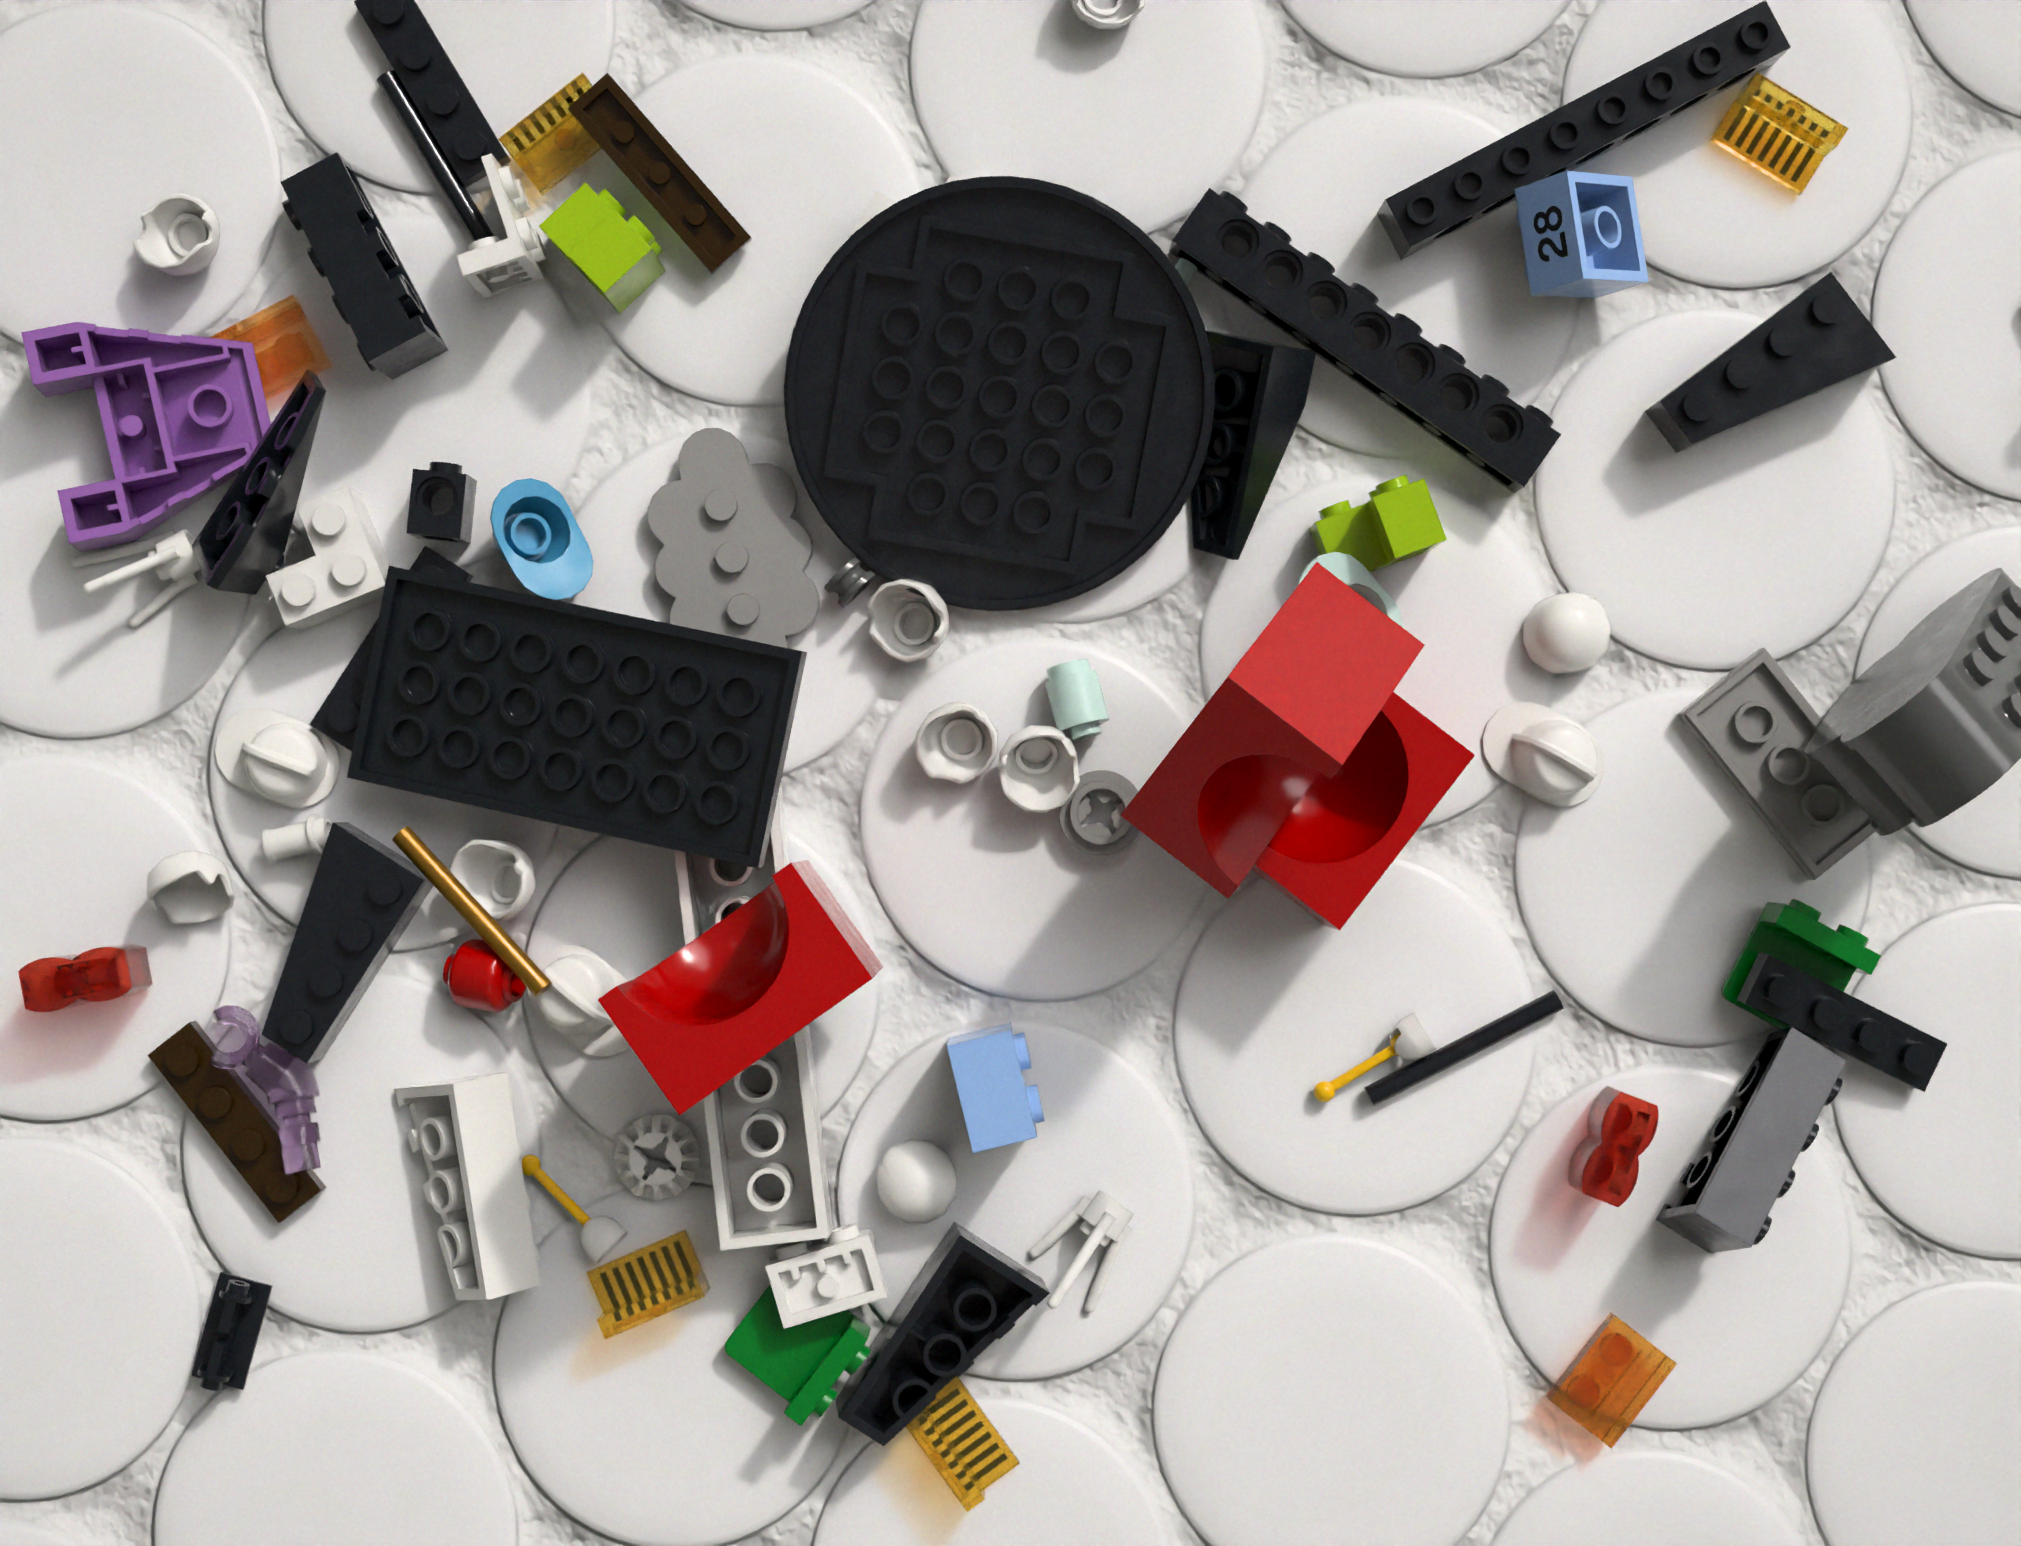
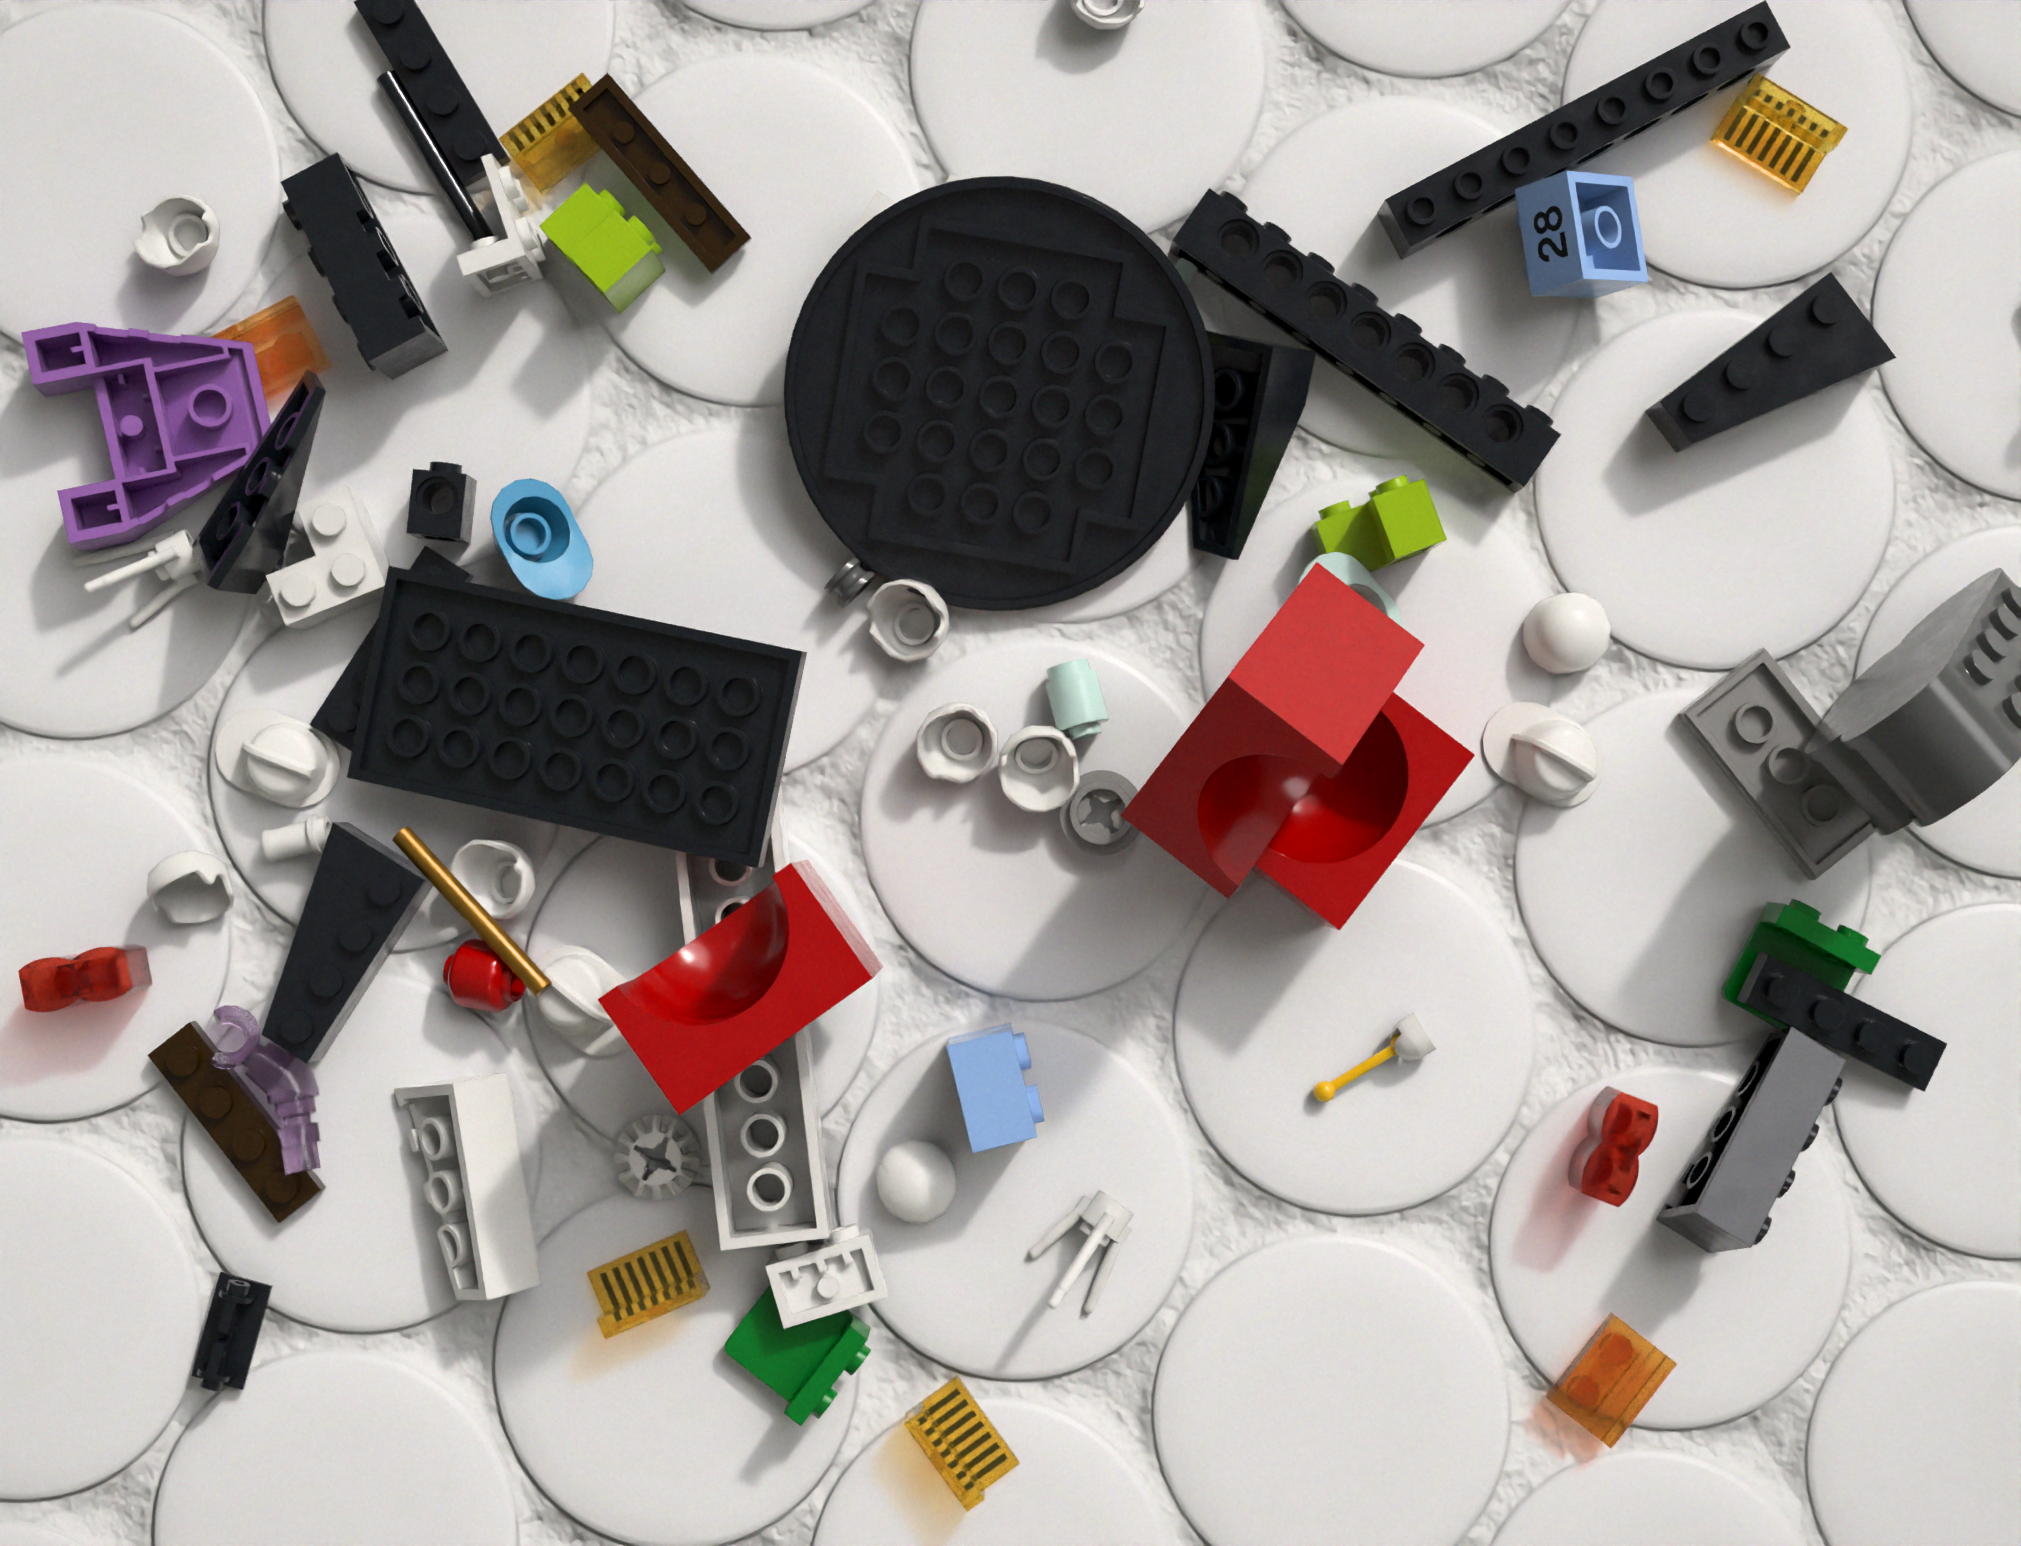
(598, 1233): hinge -> none
(733, 544): light grey plate -> none
(943, 1322): black wedge -> none
(1463, 1048): black bar -> none

